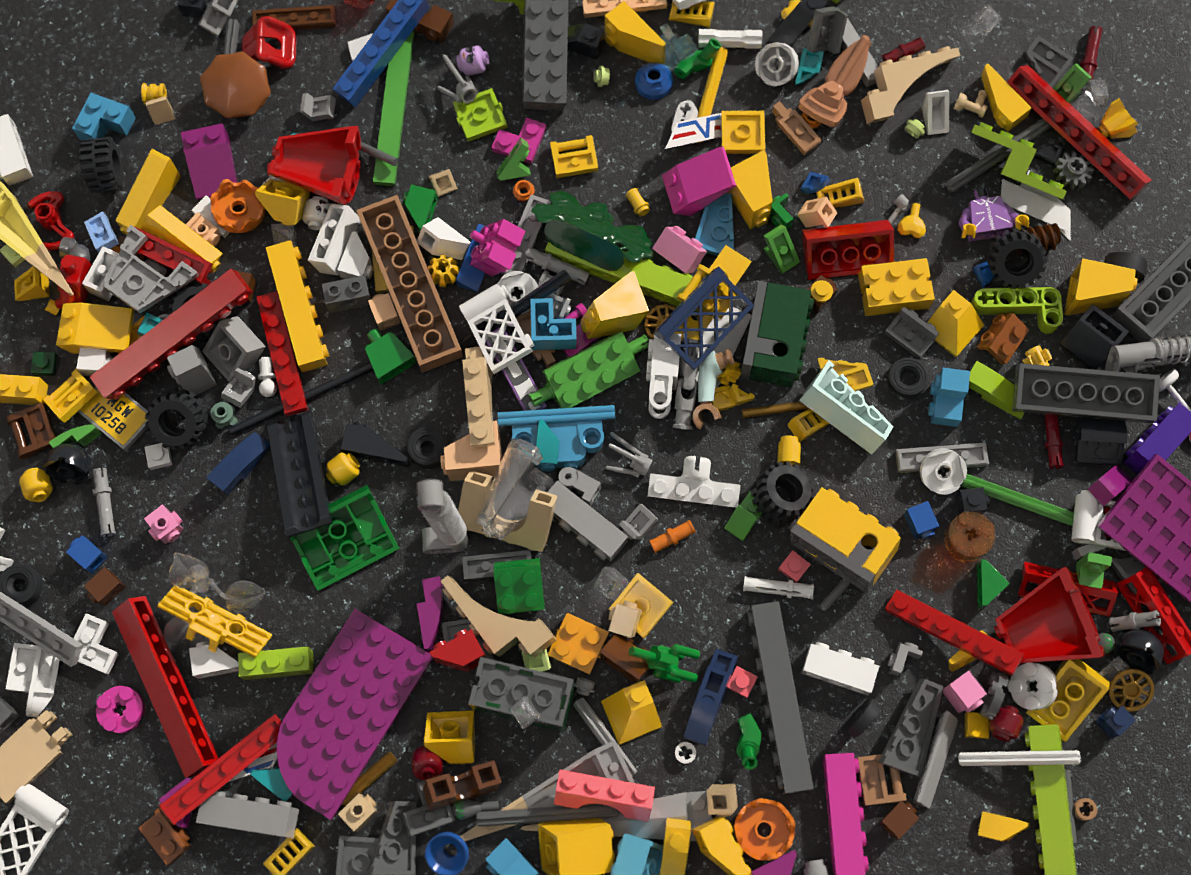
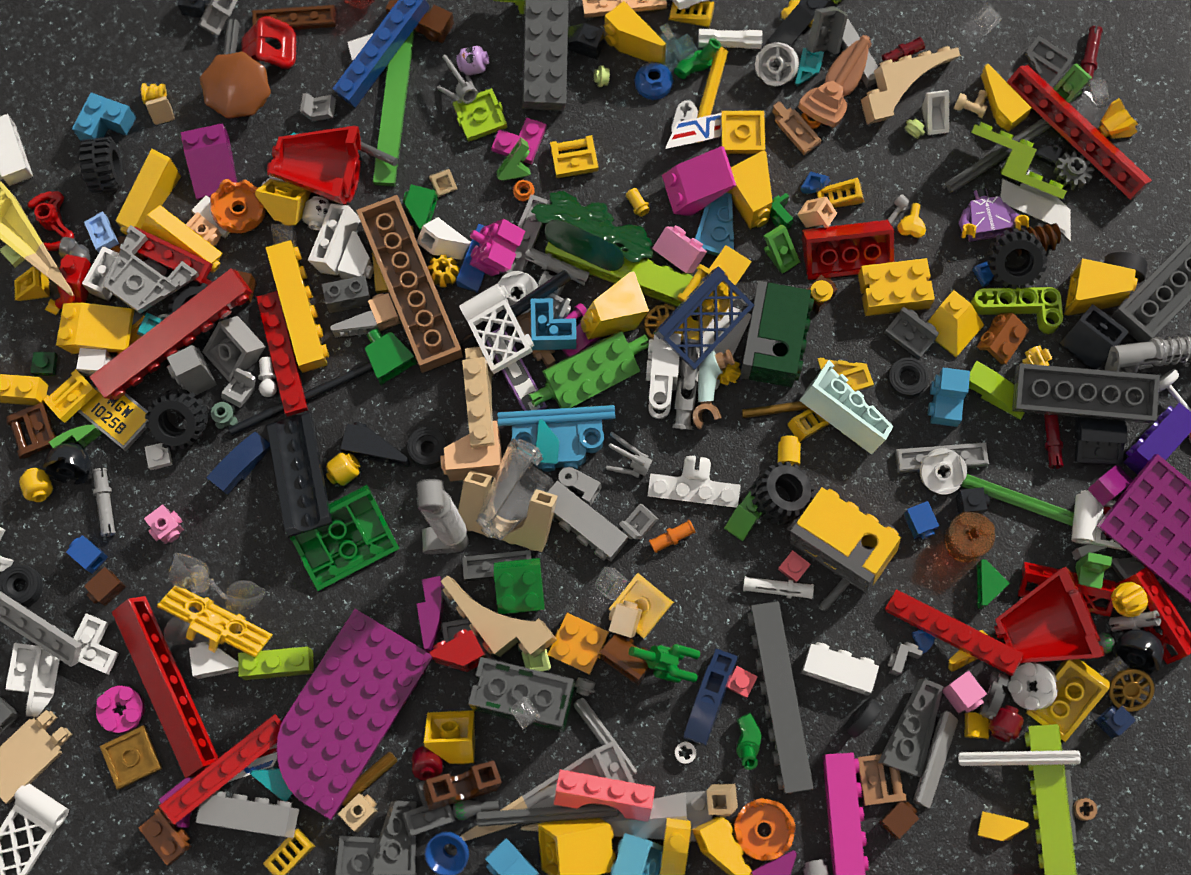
(131, 757): none -> pearl gold tile
(356, 325): none -> light grey slope
(631, 712): yellow slope -> none
(730, 396): yellow slope -> none
(923, 640): none -> blue tile
(1129, 599): none -> yellow piece

